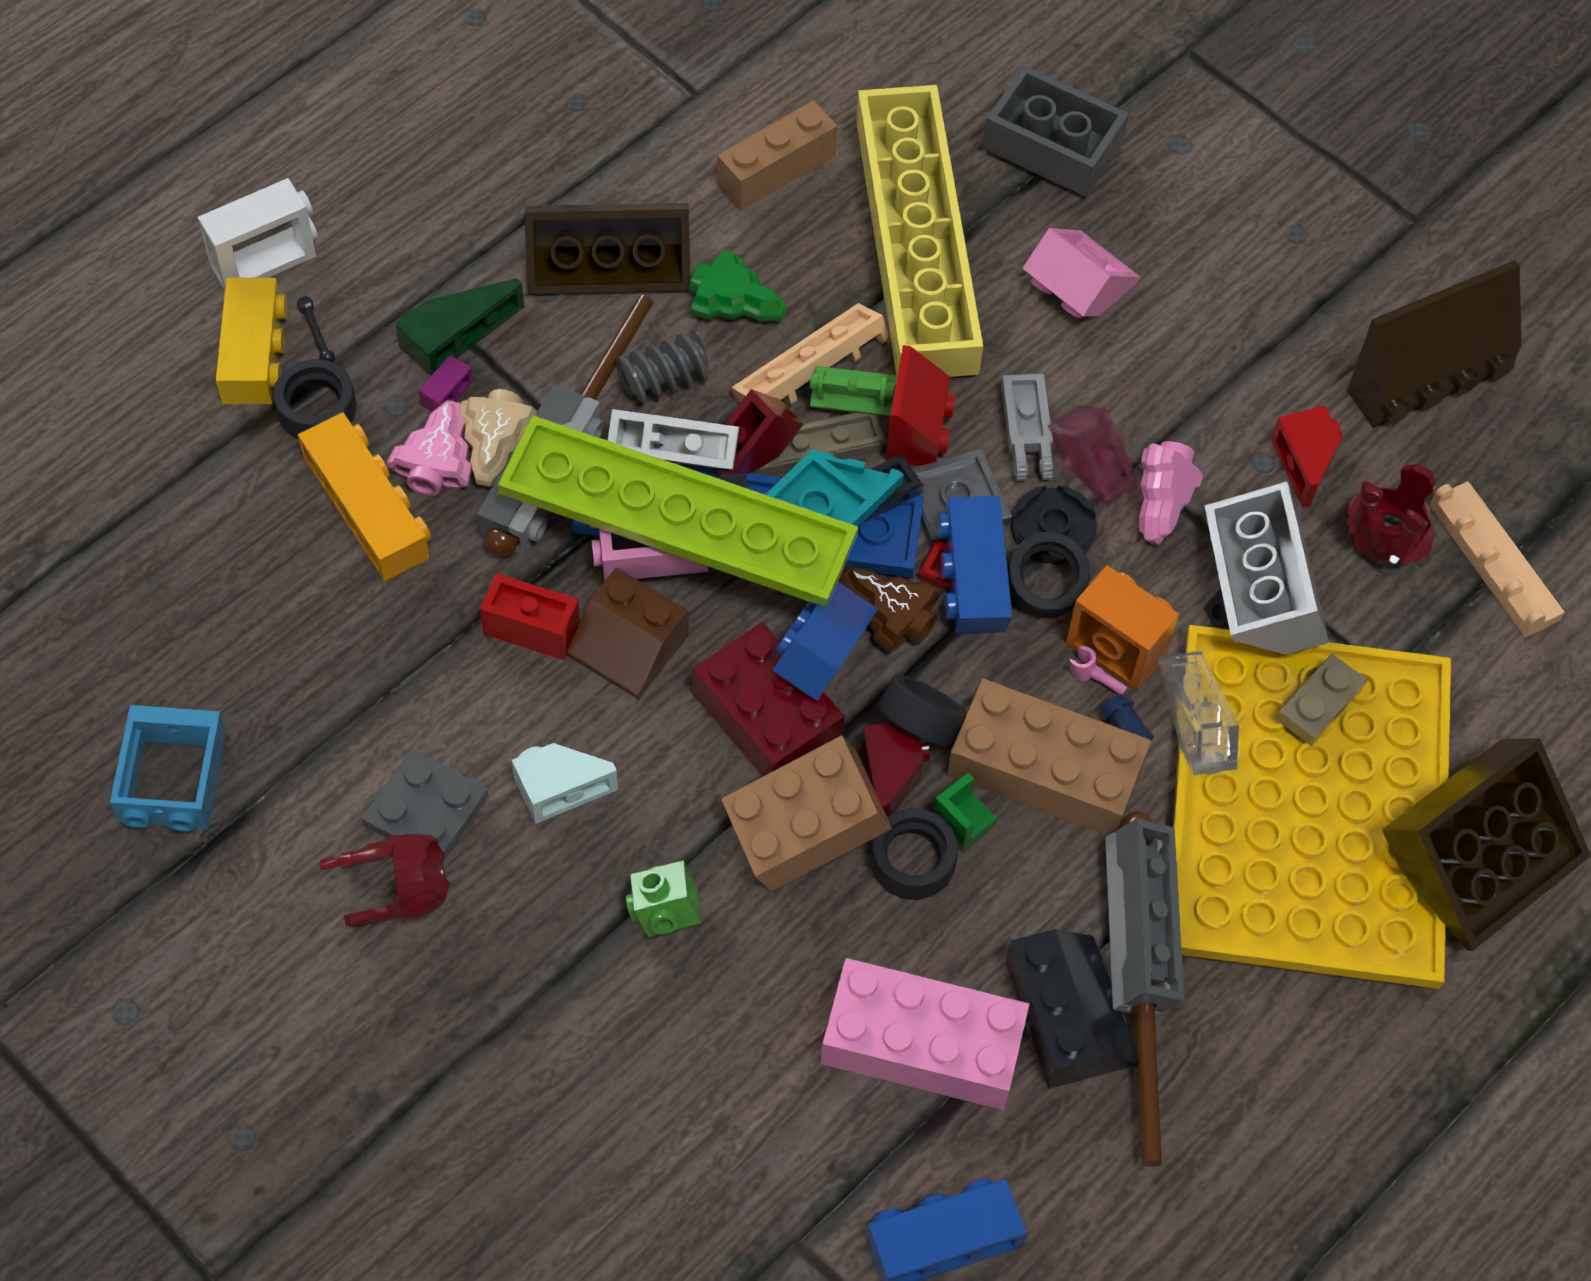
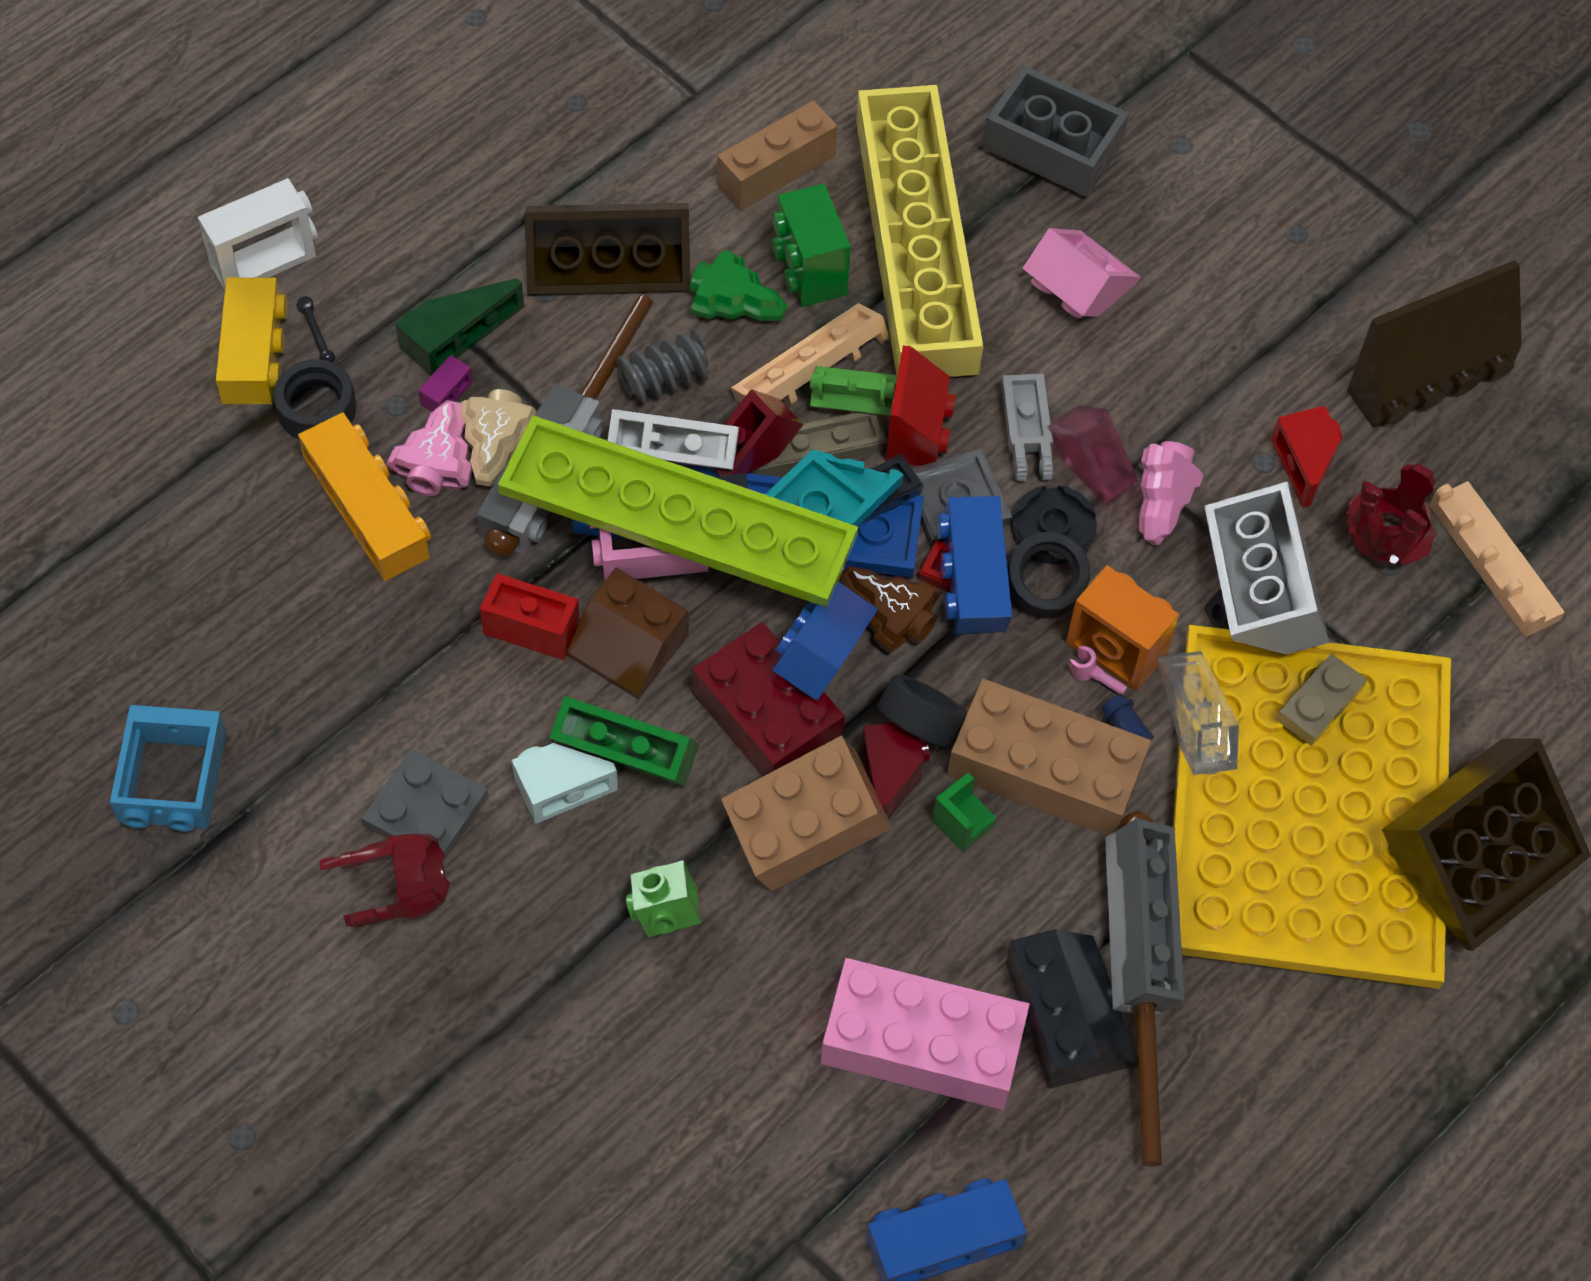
(624, 741): none -> green brick
(811, 245): none -> green brick
(915, 886): black tyre -> none

